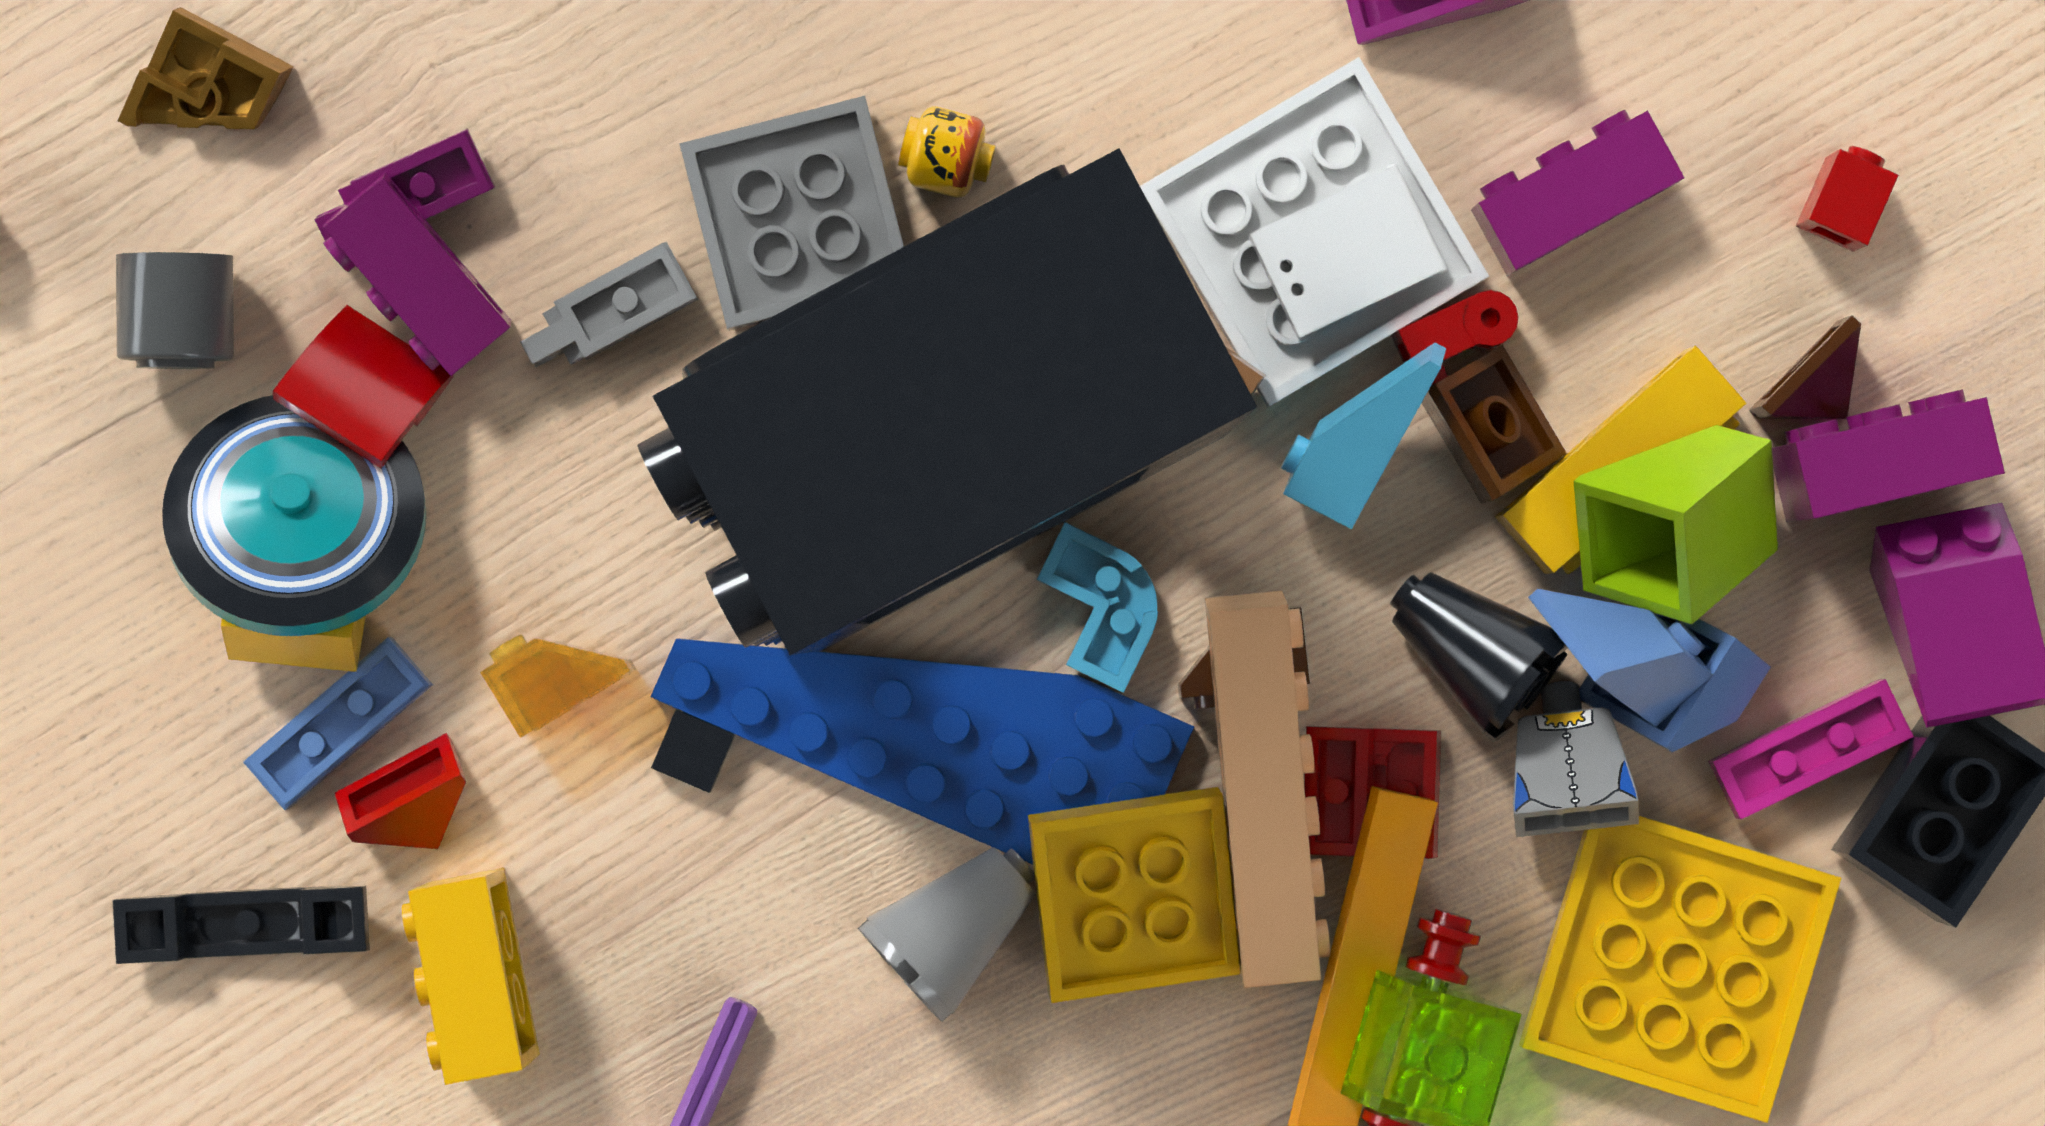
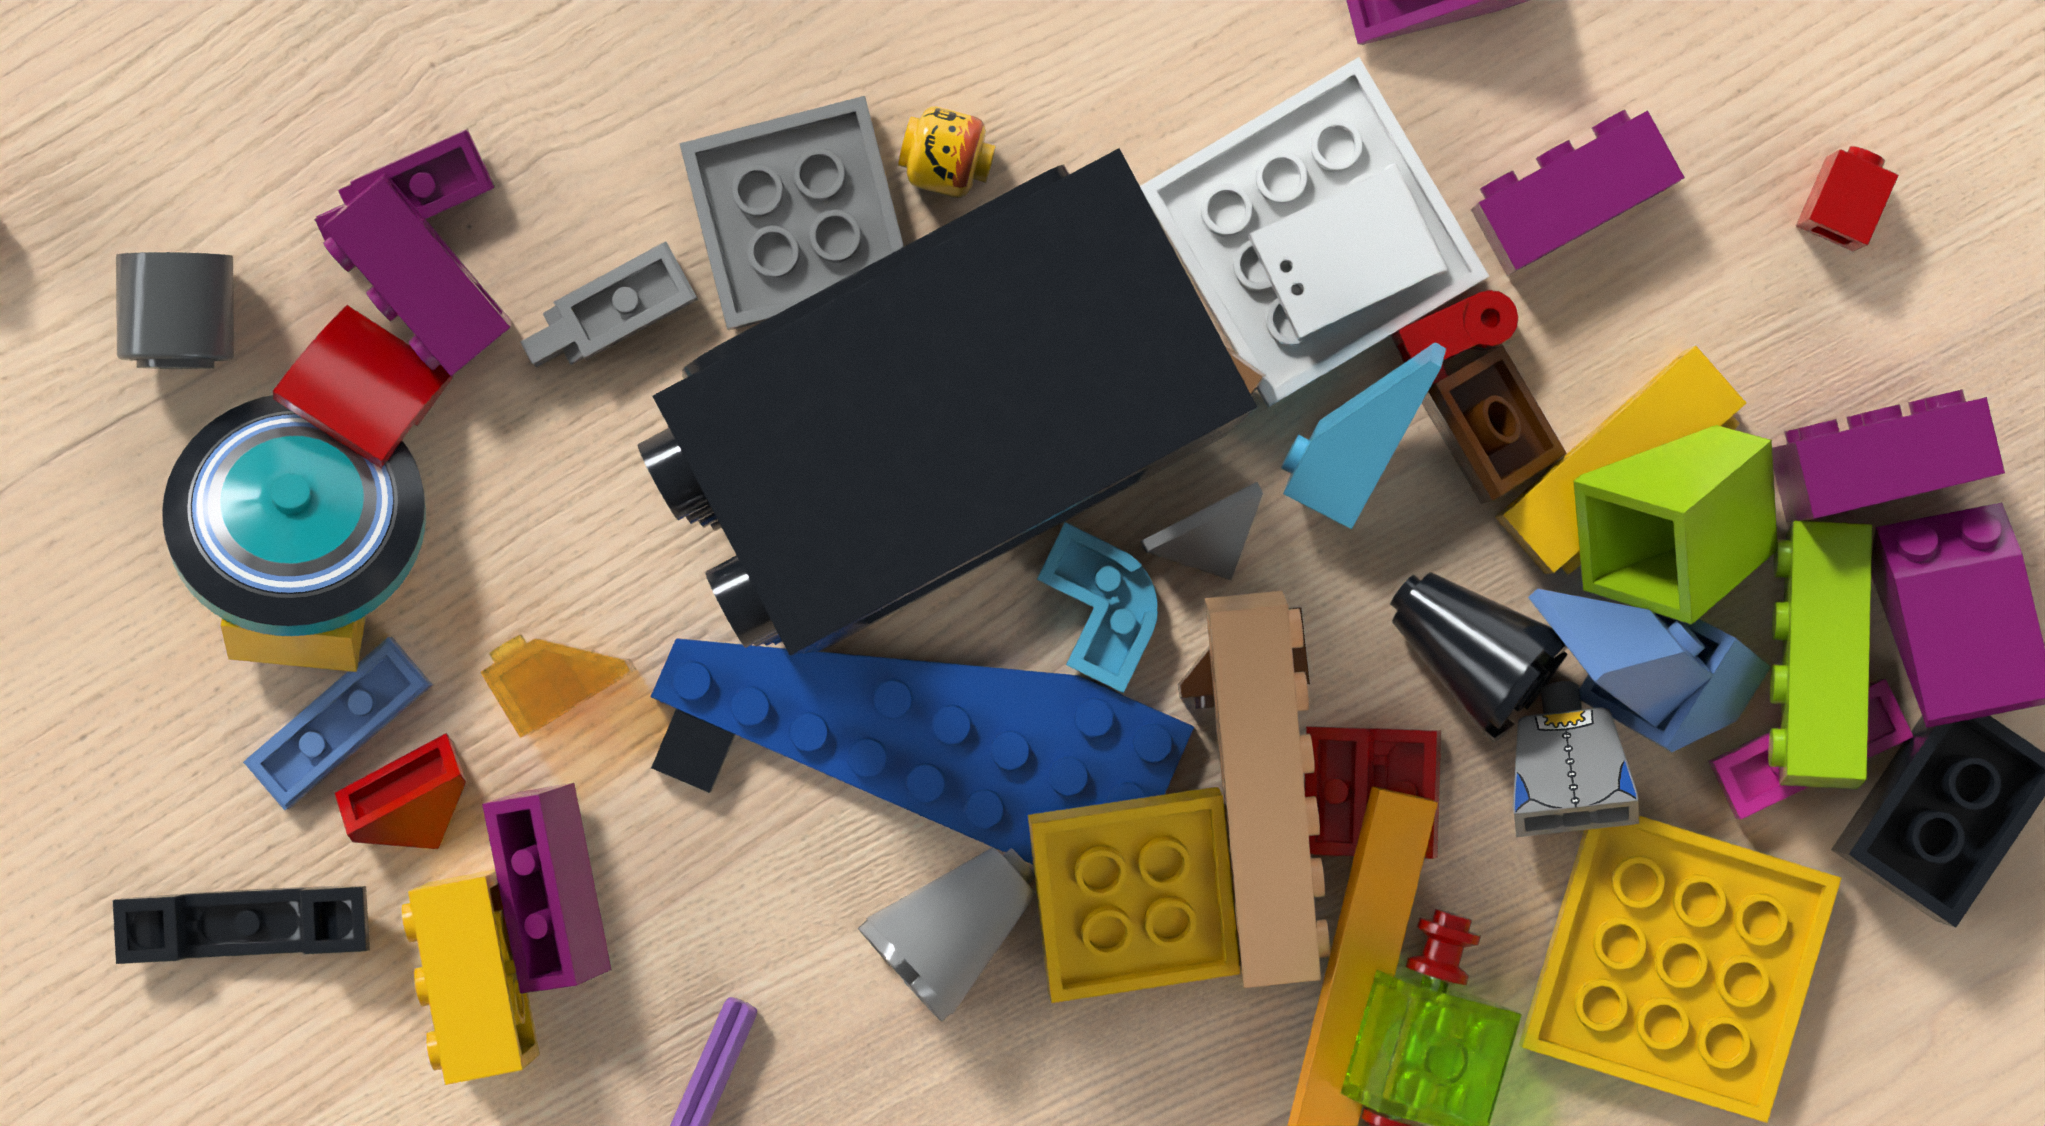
(204, 79): pearl gold slope -> none
(547, 888): none -> magenta brick
(1210, 537): none -> light grey slope
(1819, 381): reddish brown slope -> none
(1823, 655): none -> lime brick

